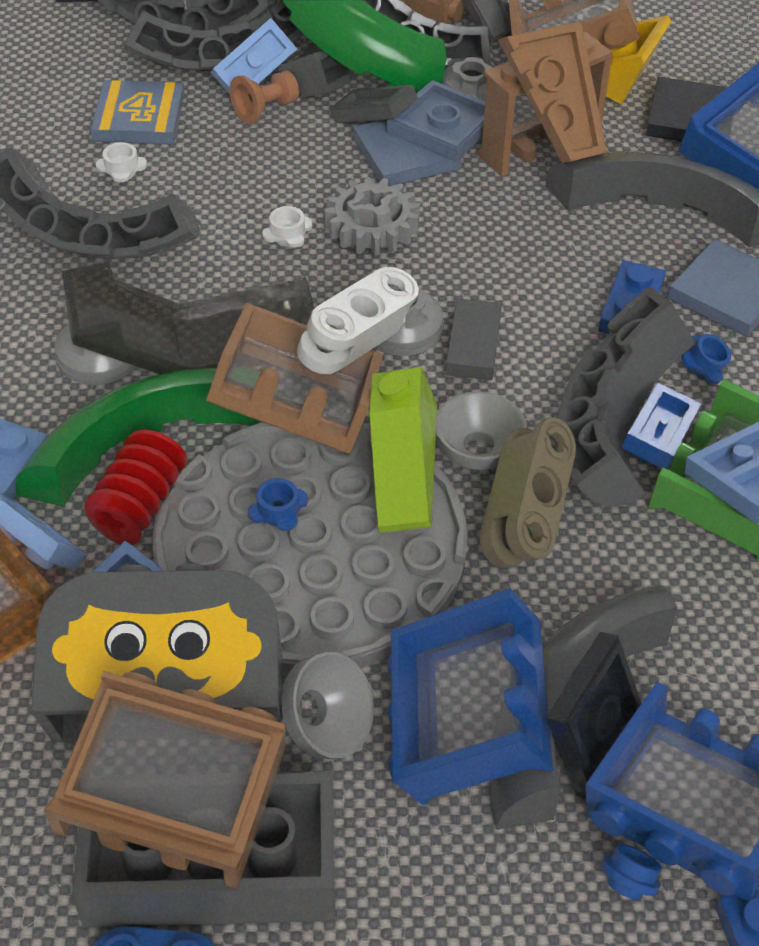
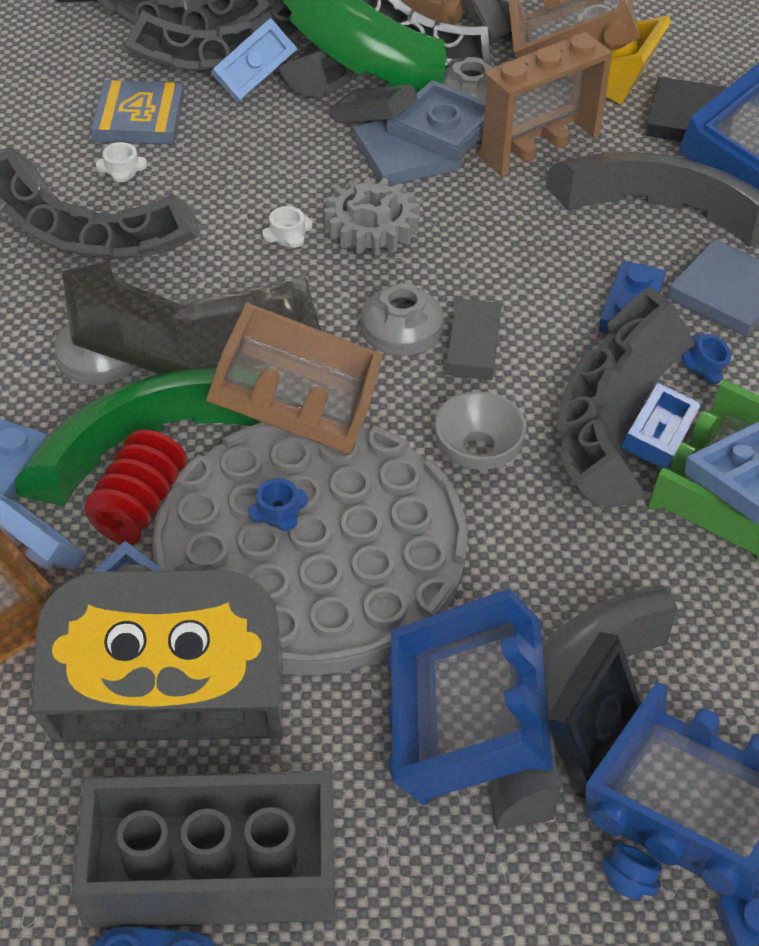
(170, 774): window -> none
(249, 98): nougat piece -> none
(342, 704): light grey piece -> none
(356, 320): white piece -> none
(403, 448): lime slope -> none
(528, 494): dark tan piece -> none
(560, 87): medium nougat wing -> none

